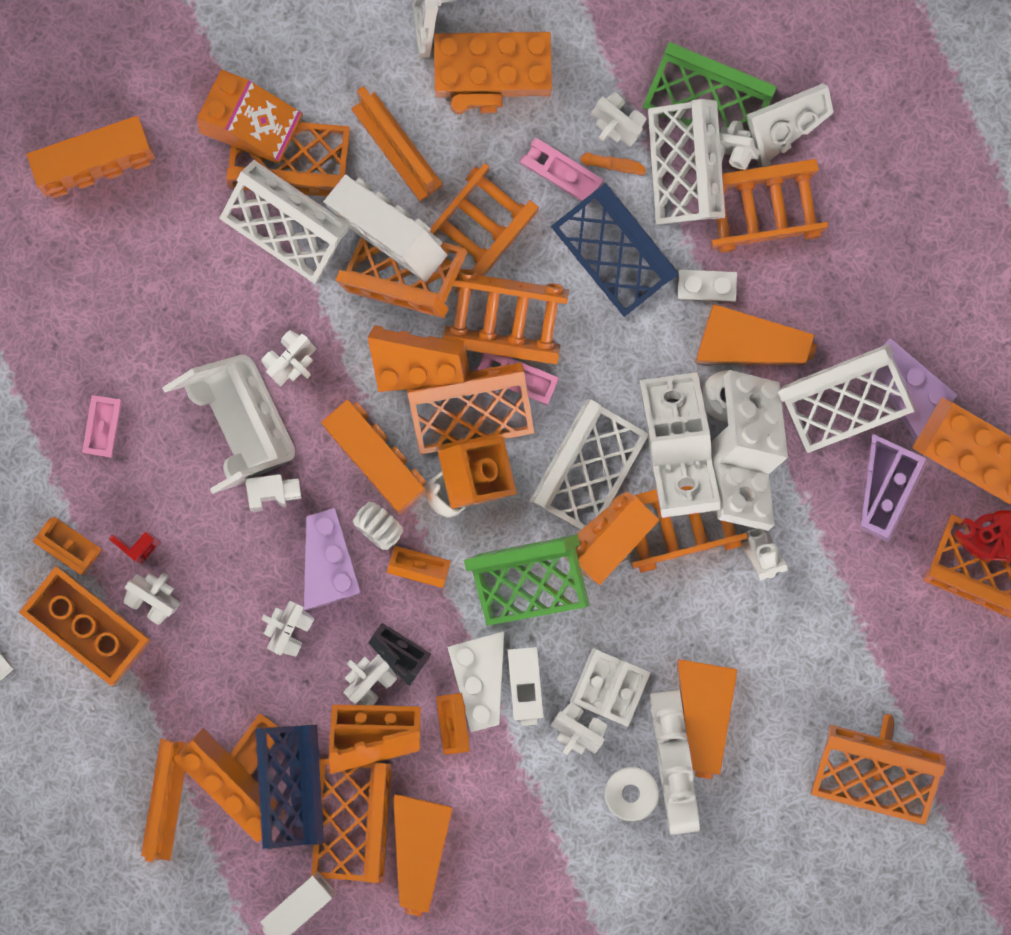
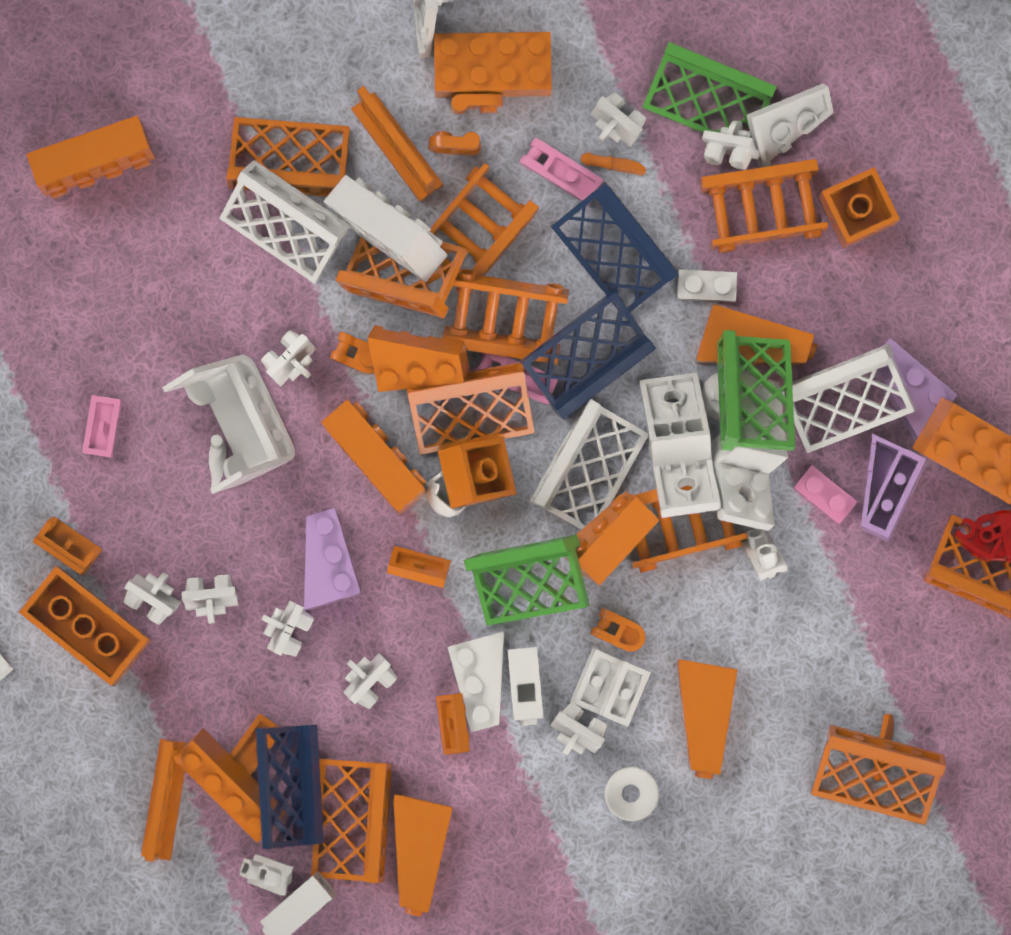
(140, 550): red panel -> none
(209, 601): none -> white hips
(217, 457): none -> white bar
(248, 117): orange slope -> none
(267, 873): none -> white hips
(271, 488): white hips -> none
(362, 361): none -> orange plate
(372, 734): orange wedge -> none
(378, 525): white gear -> none
(399, 653): black wing -> none
(445, 143): none -> orange plate
(596, 377): none -> dark blue fence
(628, 636): none -> orange plate
(674, 762): white piece -> none
(707, 164): white fence -> none
(730, 392): none -> bright green fence
(825, 495): none -> bright pink plate
(858, 207): none -> orange brick

